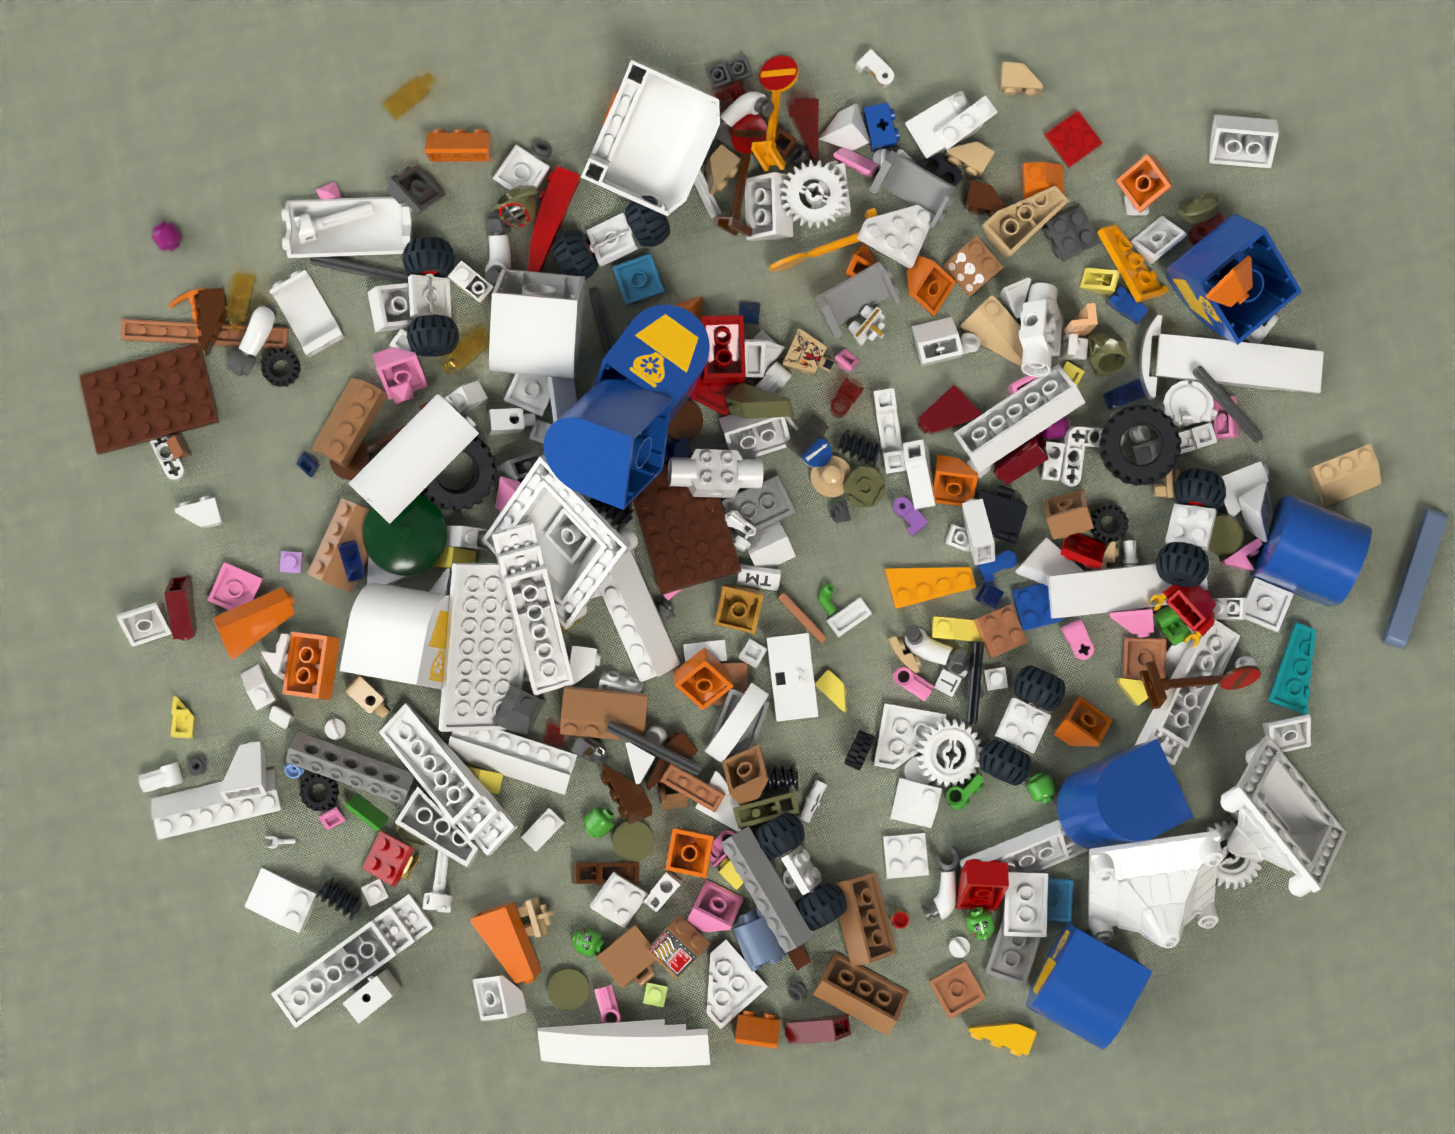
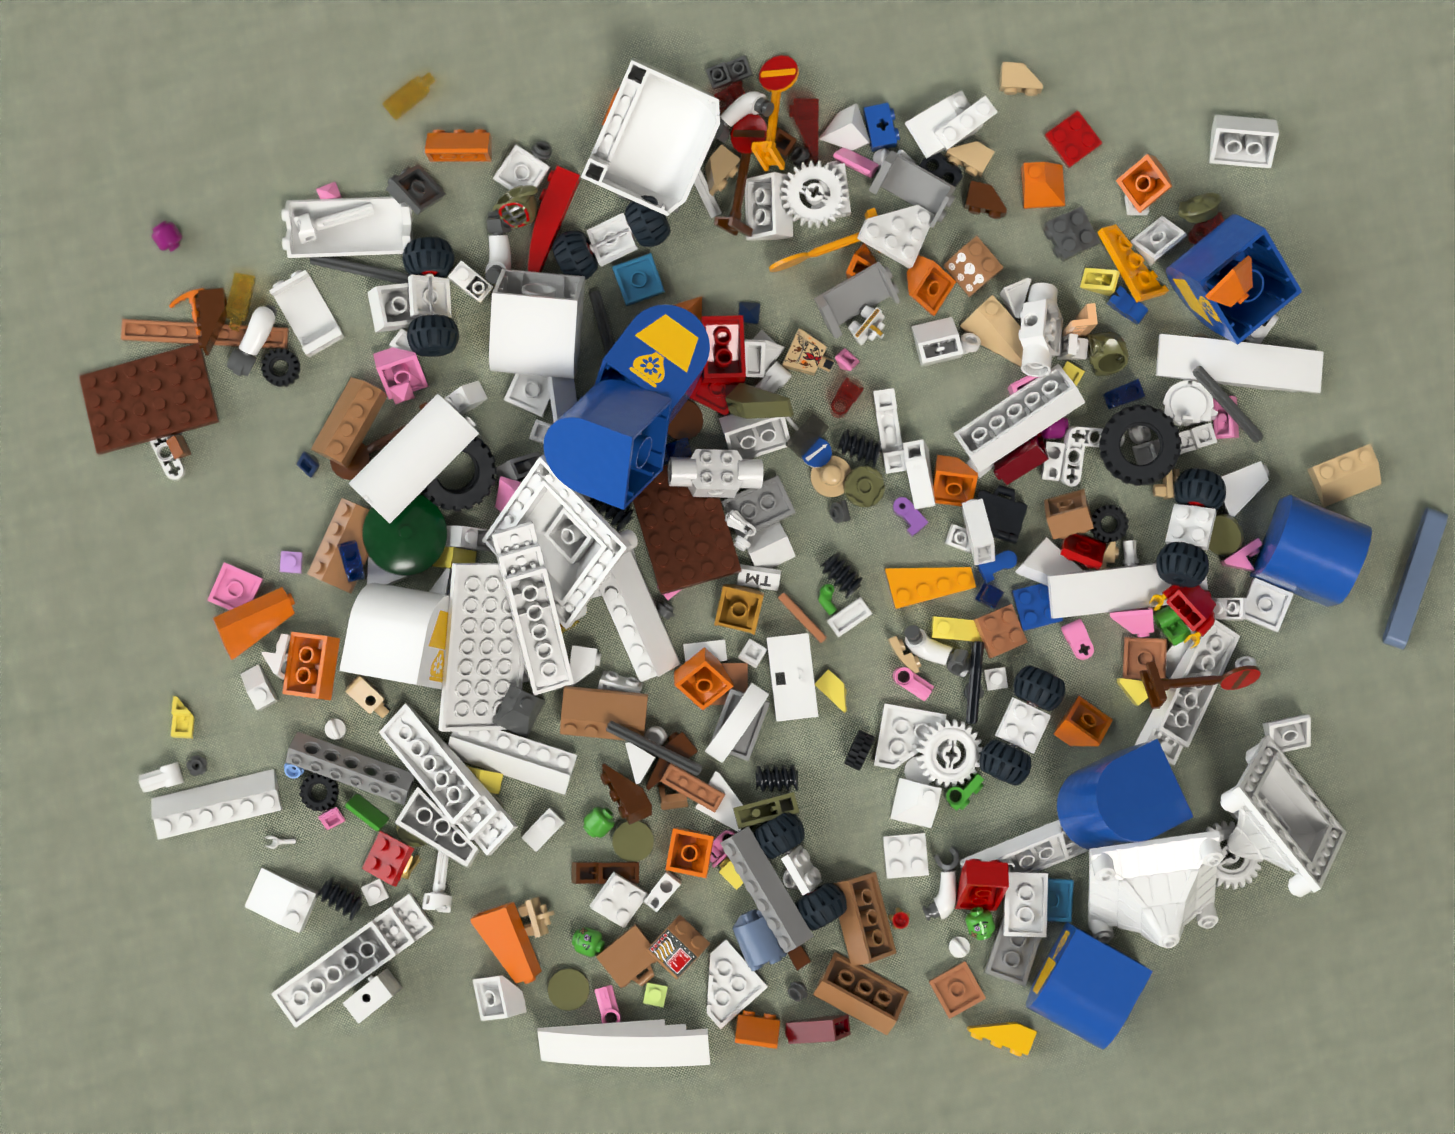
(145, 623): white slope -> none
(181, 607): dark red slope -> none
(203, 513): white slope -> none
(246, 773): white slope -> none
(281, 717): white slope -> none
(467, 350): clear yellow hinge -> none
(499, 422): white torso -> none
(558, 741): clear red plate -> none
(589, 749): flat silver rock -> none
(714, 908): bright pink slope -> none
(746, 775): medium nougat slope -> none
(812, 801): white pin -> none
(841, 574): none -> black piece
(877, 68): white leg -> none
(947, 682): white tile -> none
(948, 412): dark red slope -> none
(1017, 223): tan wedge -> none
(1041, 787): bright green head -> none
(1149, 383): white slope -> none
(1257, 511): white slope -> none
(1294, 672): teal wing -> none

